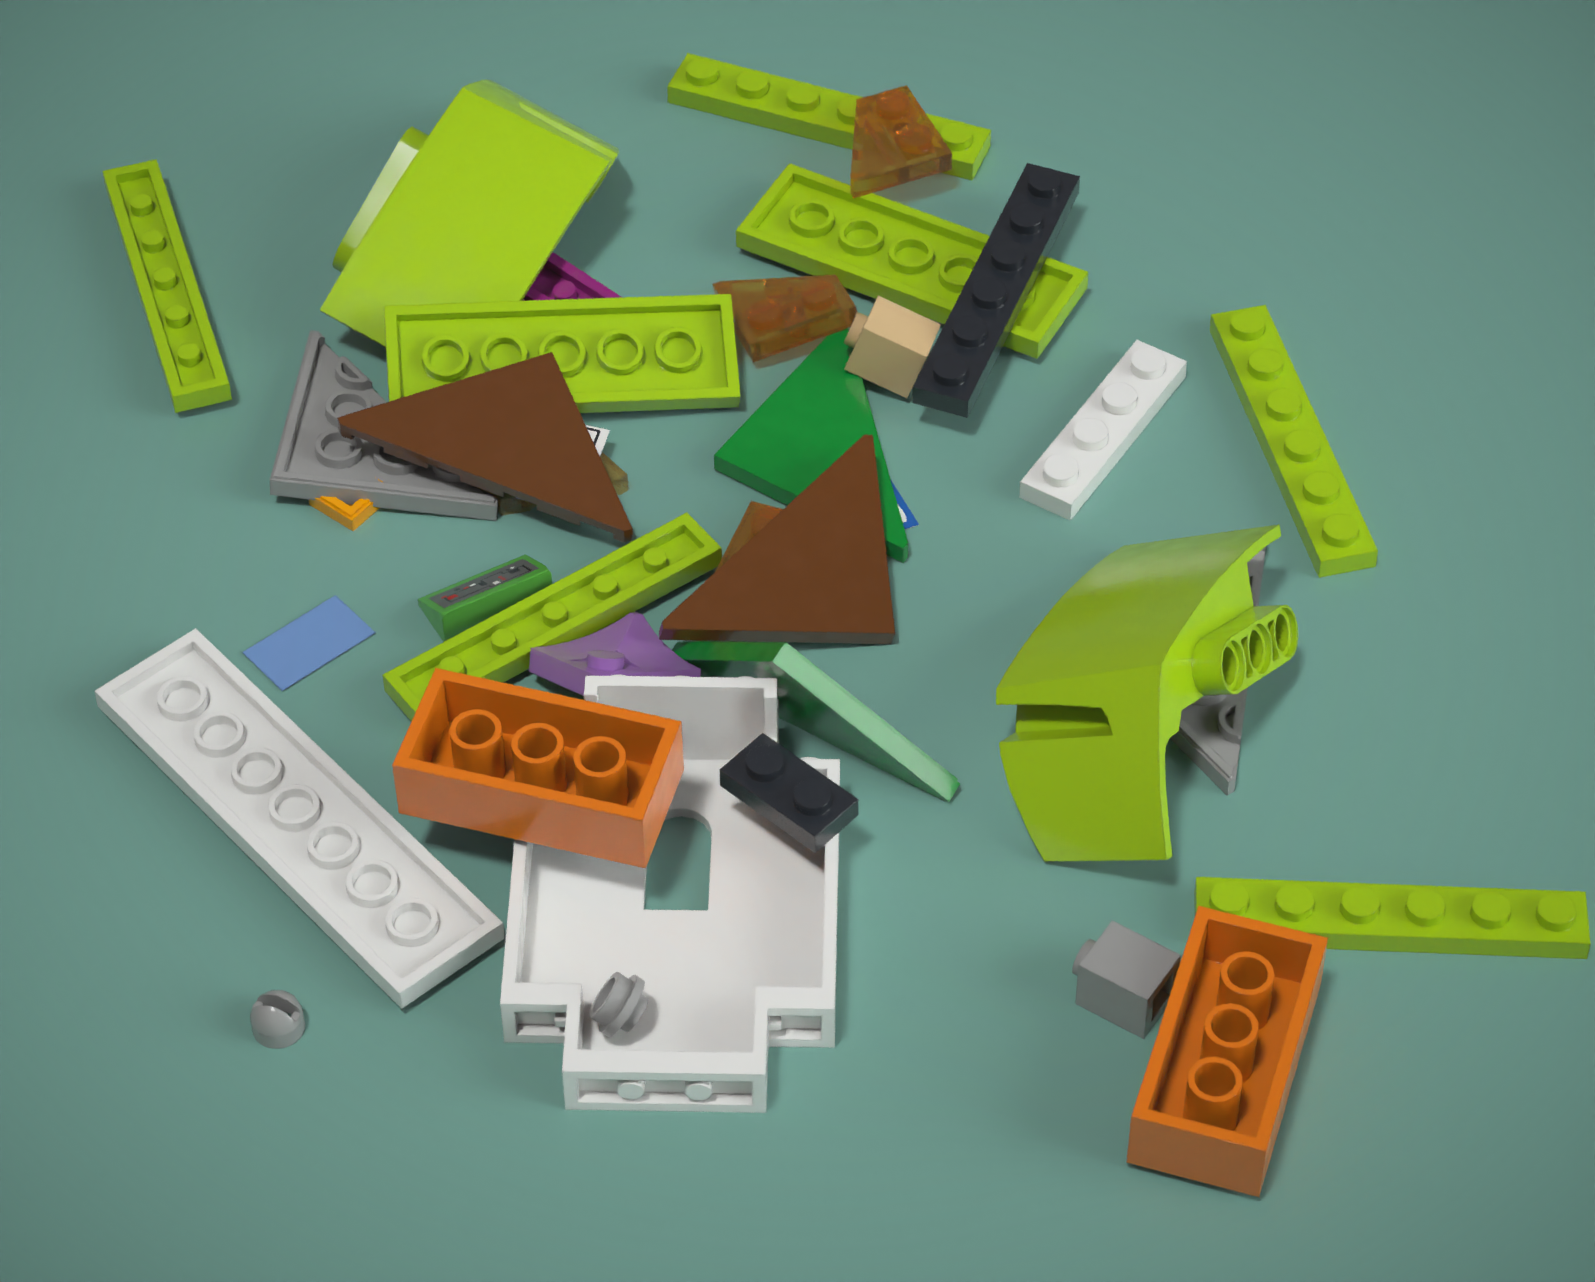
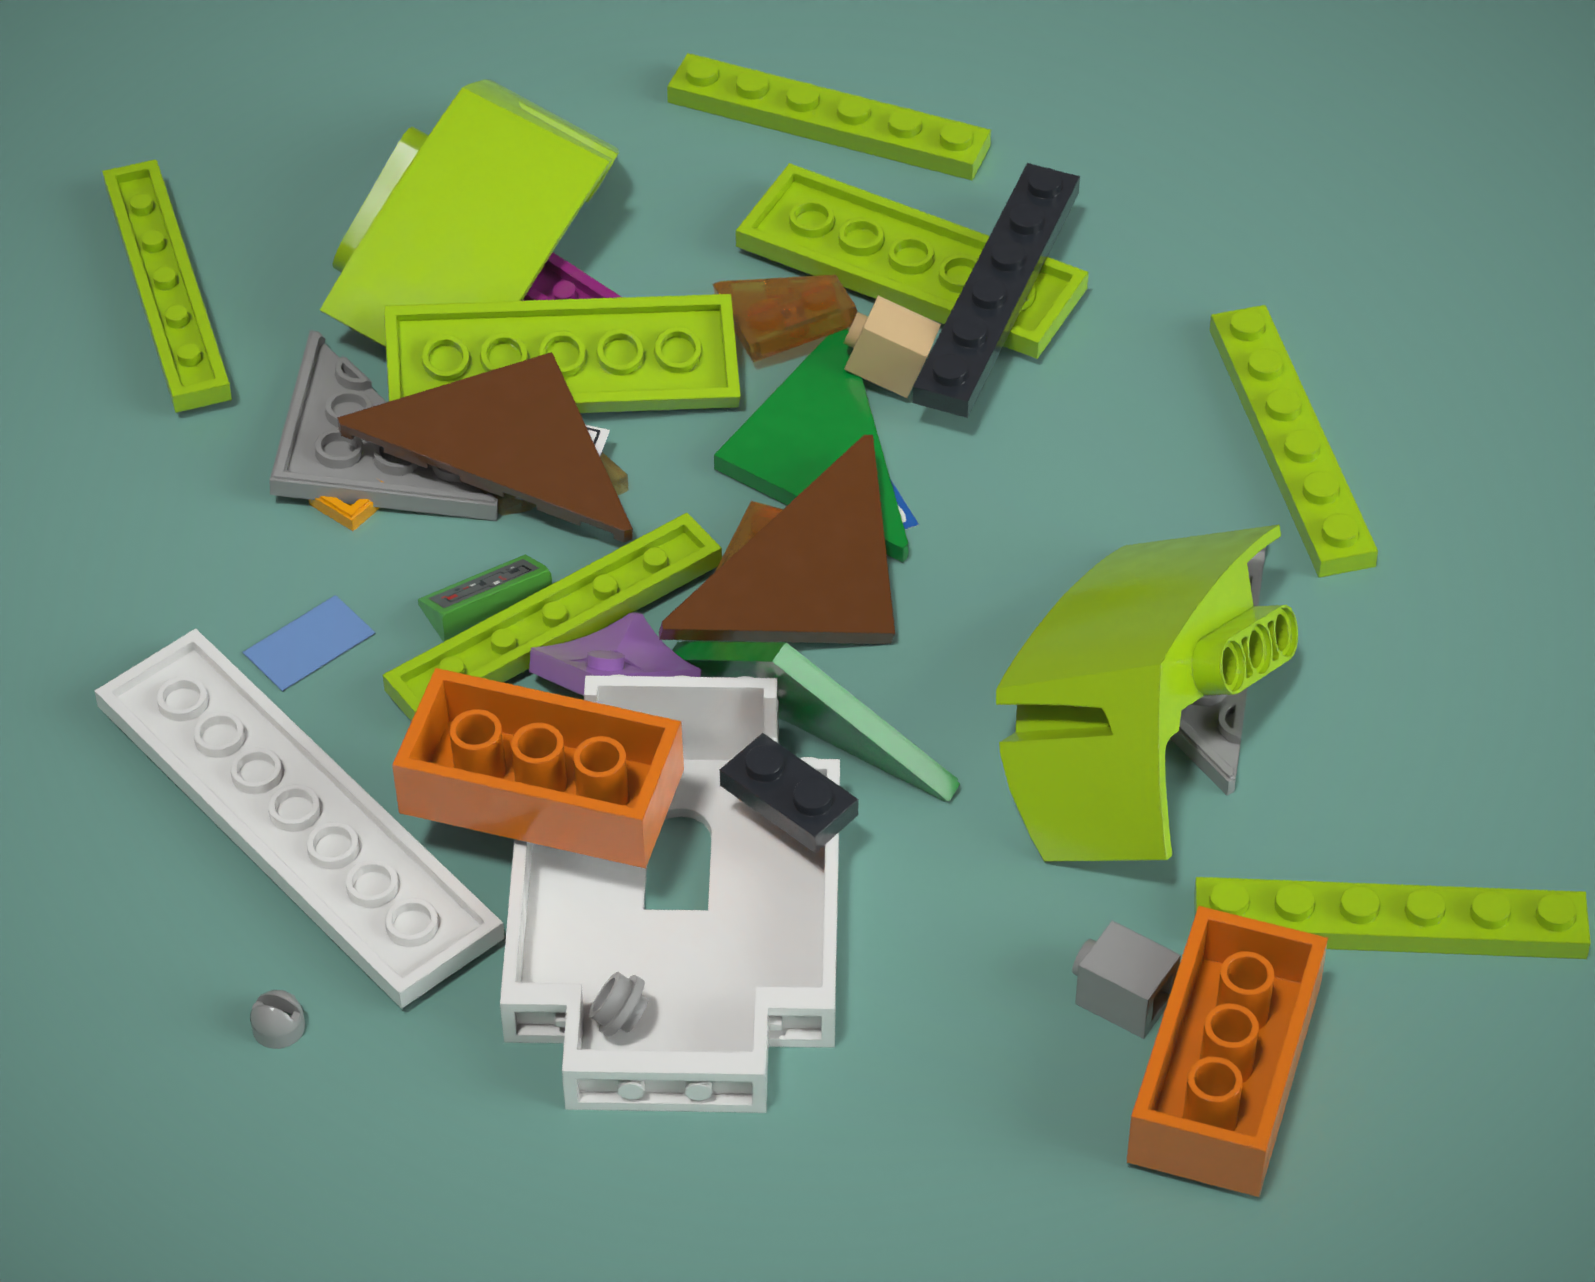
(894, 143): clear orange wing -> none
(1102, 430): white plate -> none

